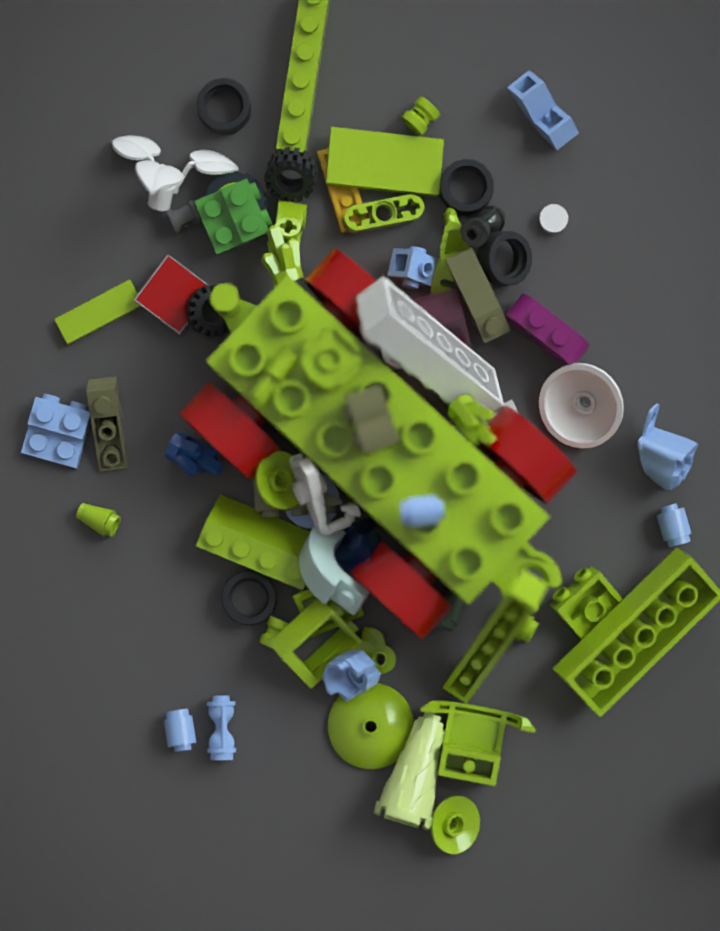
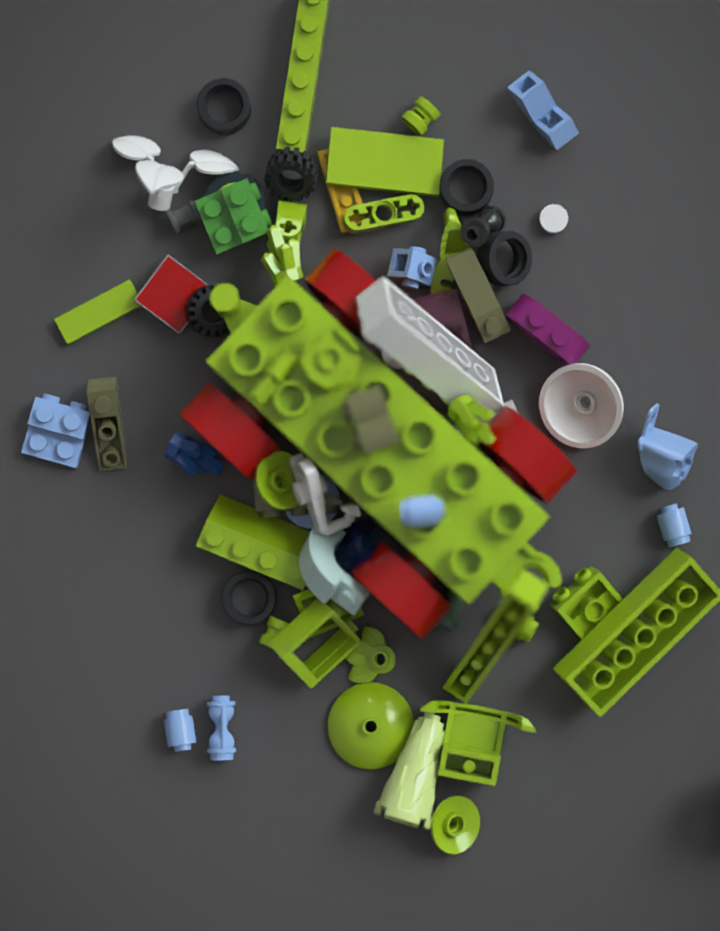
(99, 519): lime cone -> none
(350, 674): light blue hair -> none

